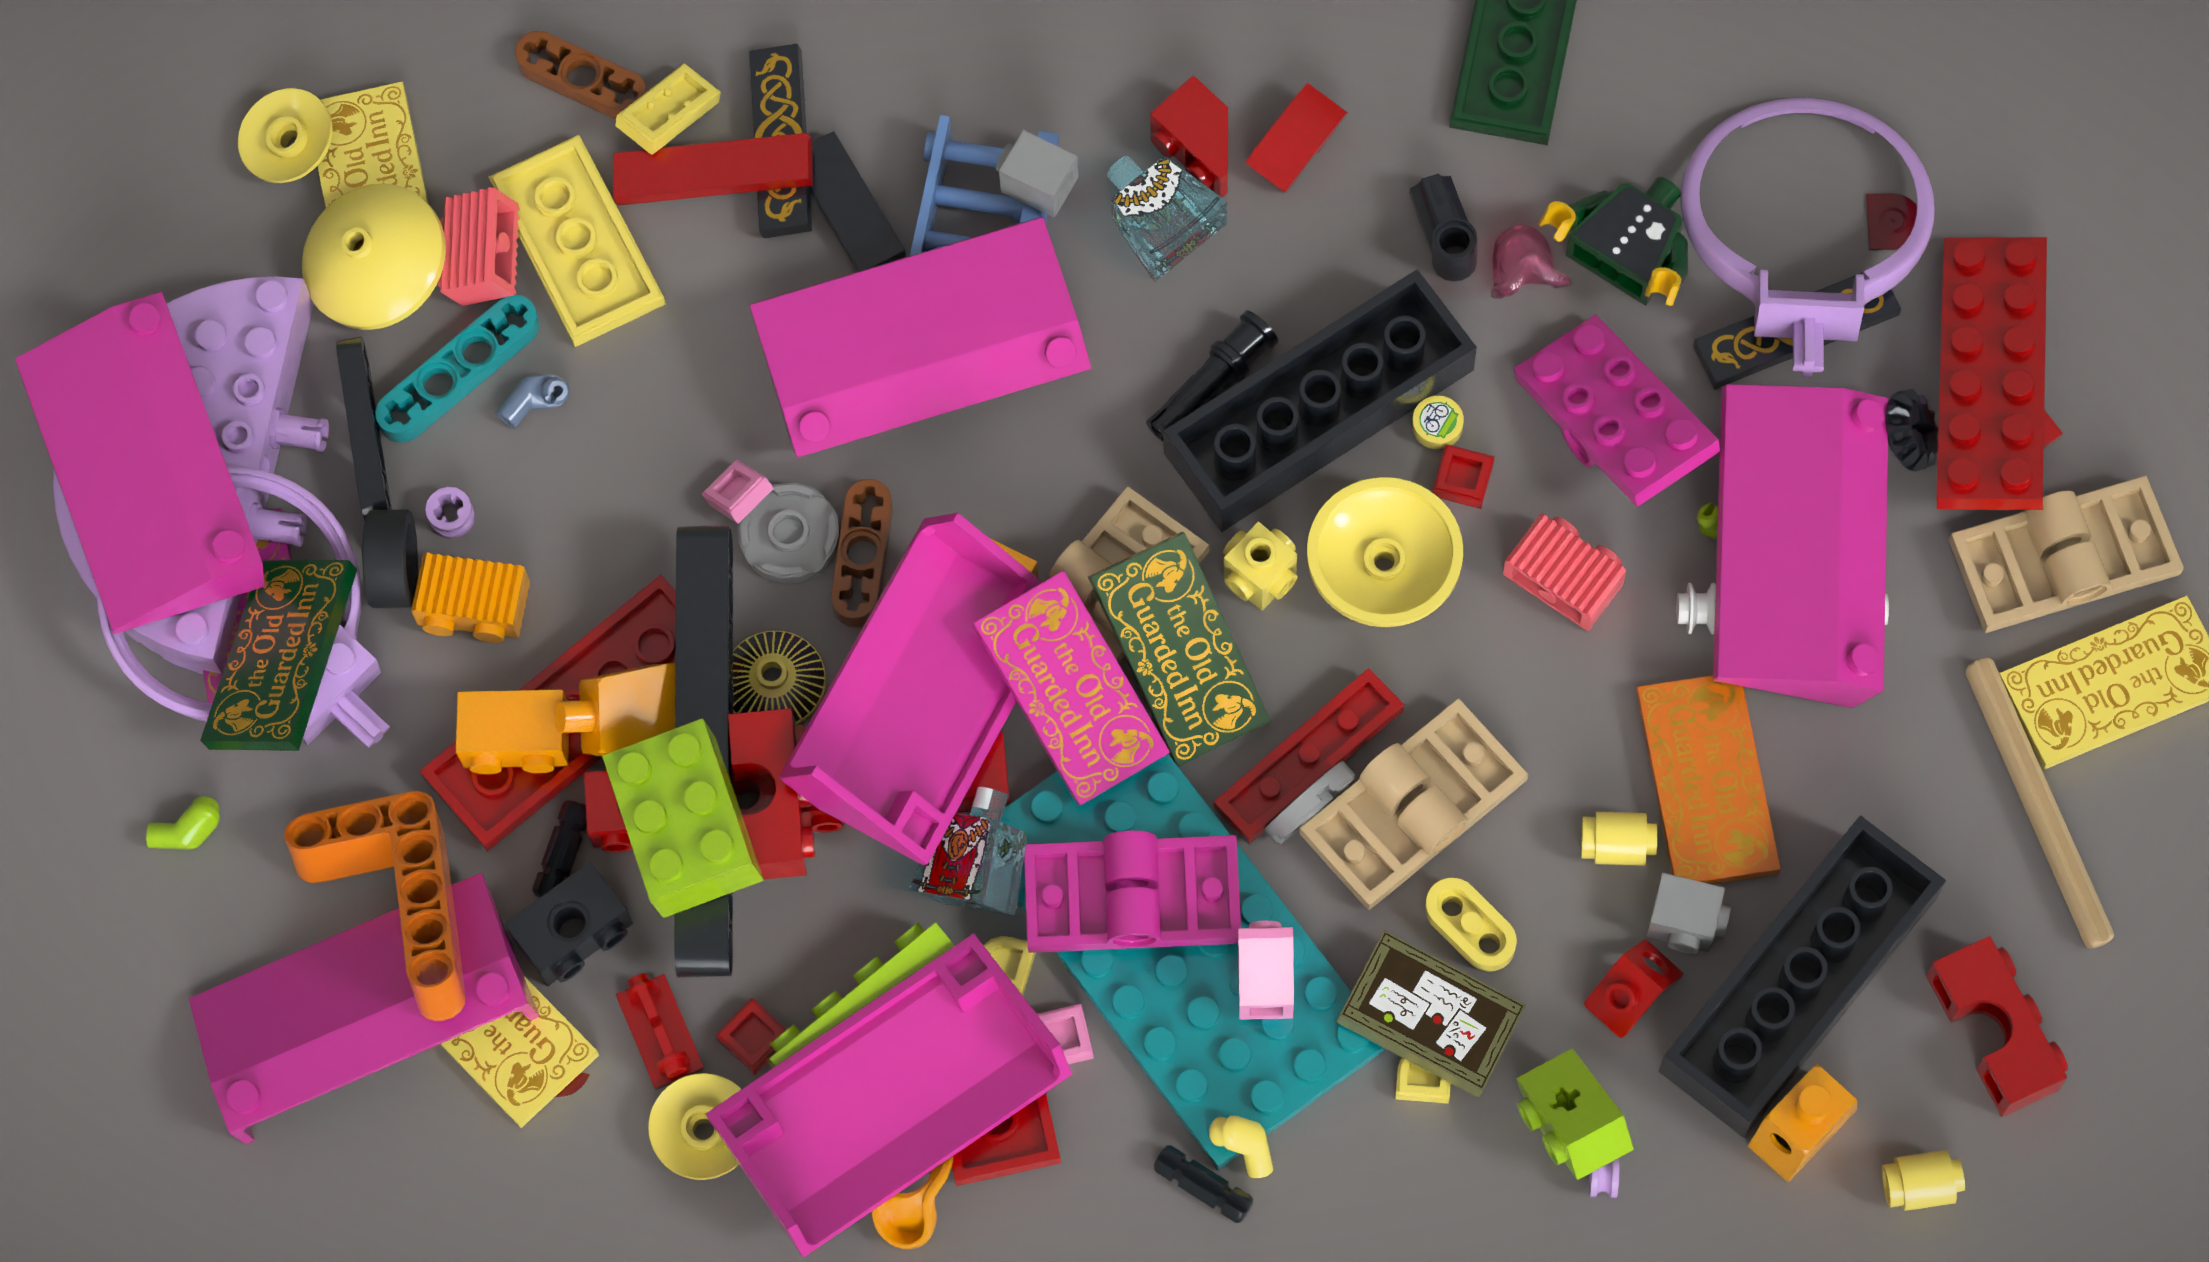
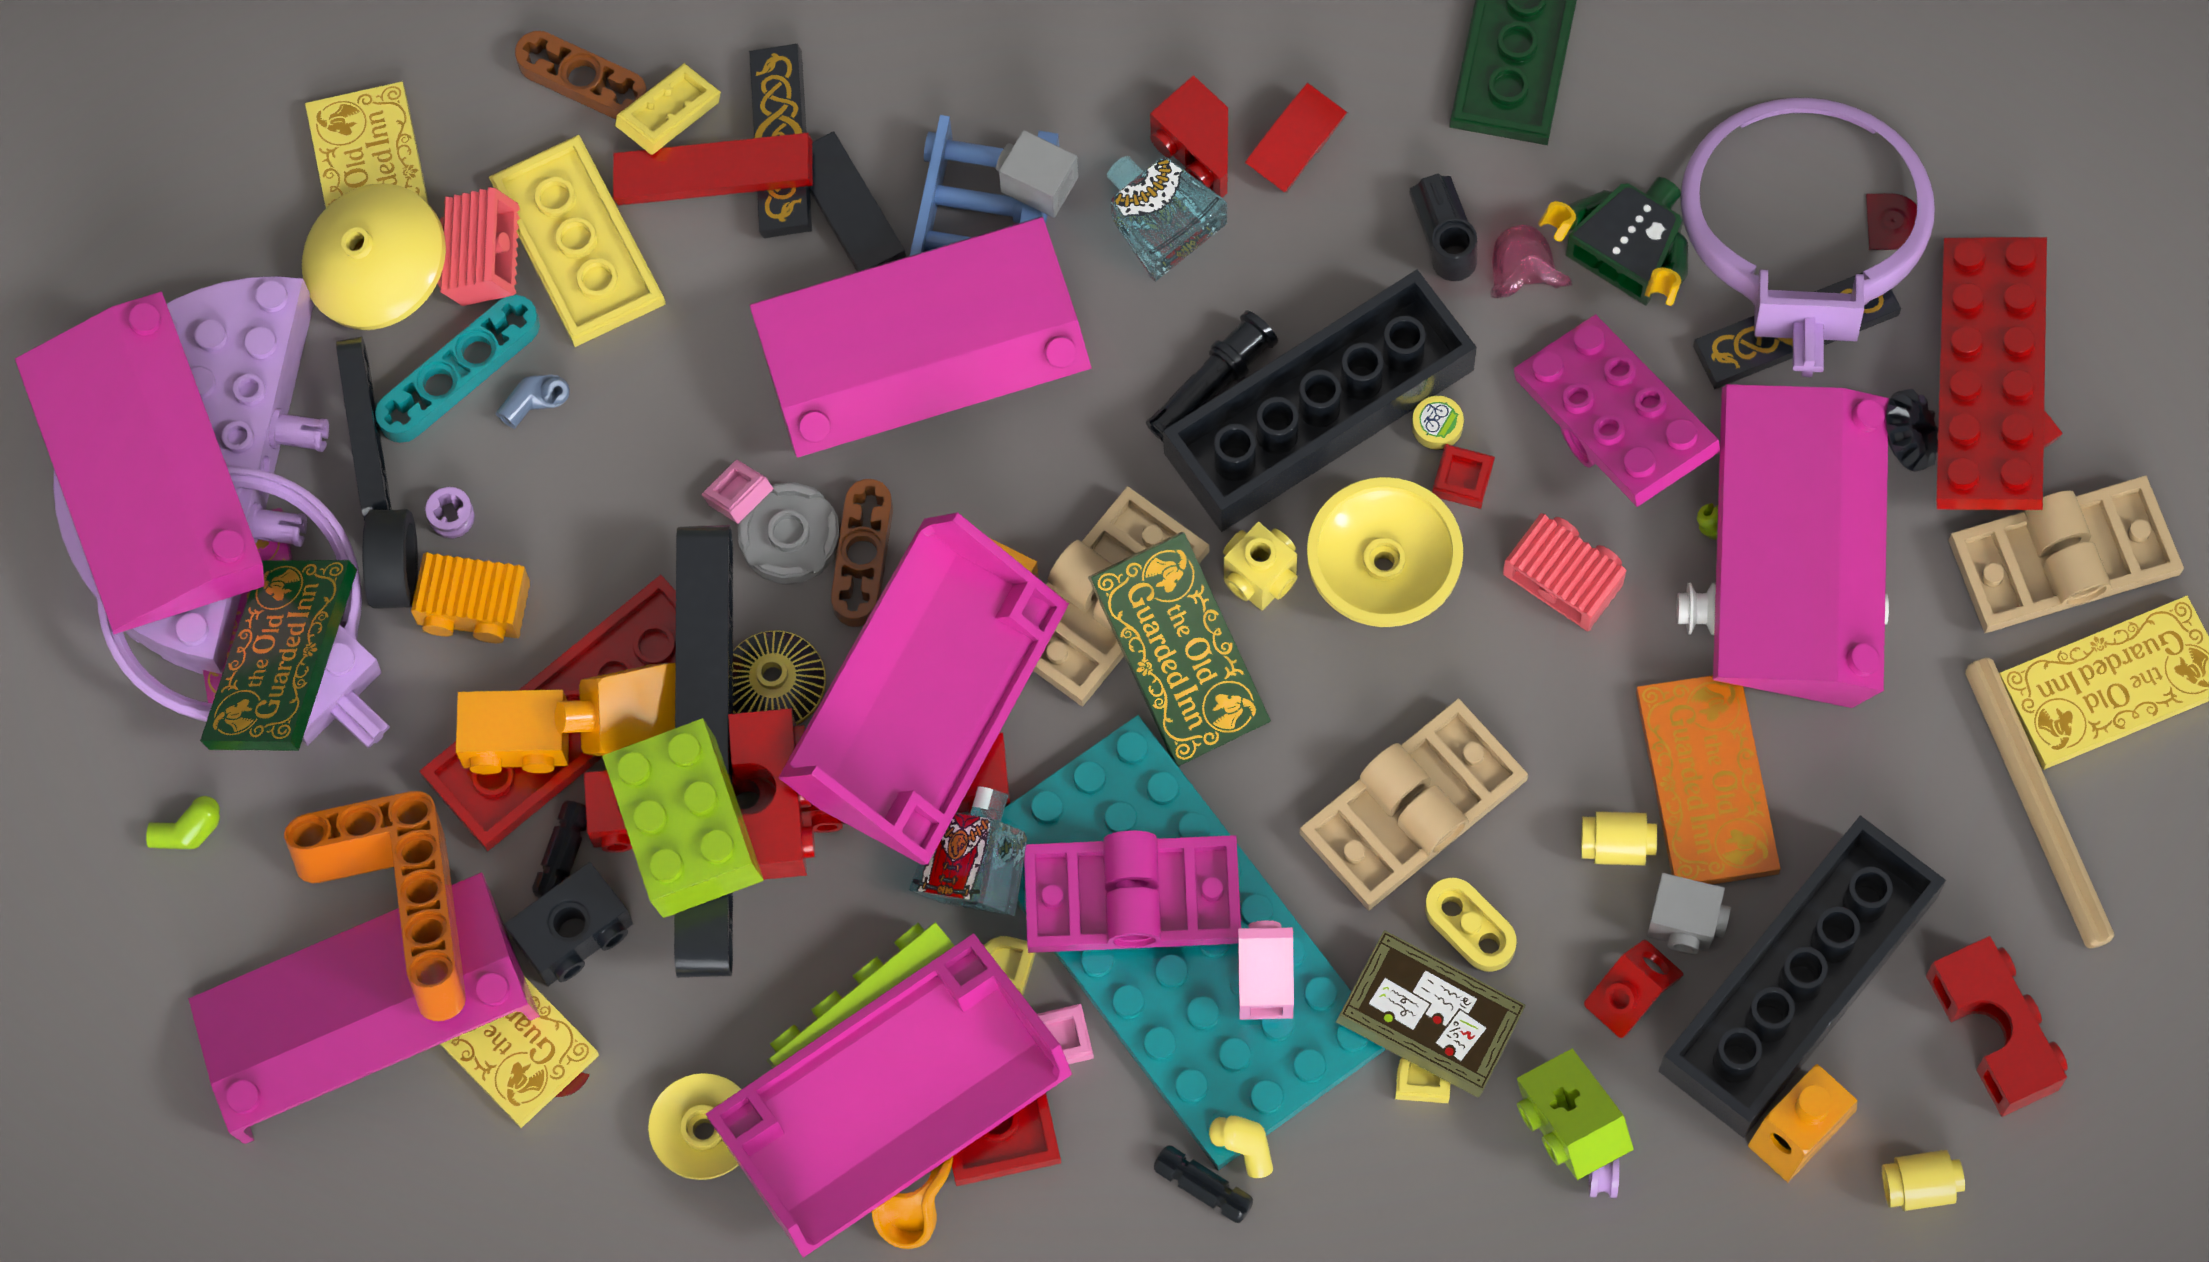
(273, 124): light yellow dish -> none
(659, 1030): red hinge -> none
(750, 1035): red tile -> none
(1070, 688): dark pink tile -> none
(1308, 754): red plate -> none
(1310, 803): light grey tile -> none

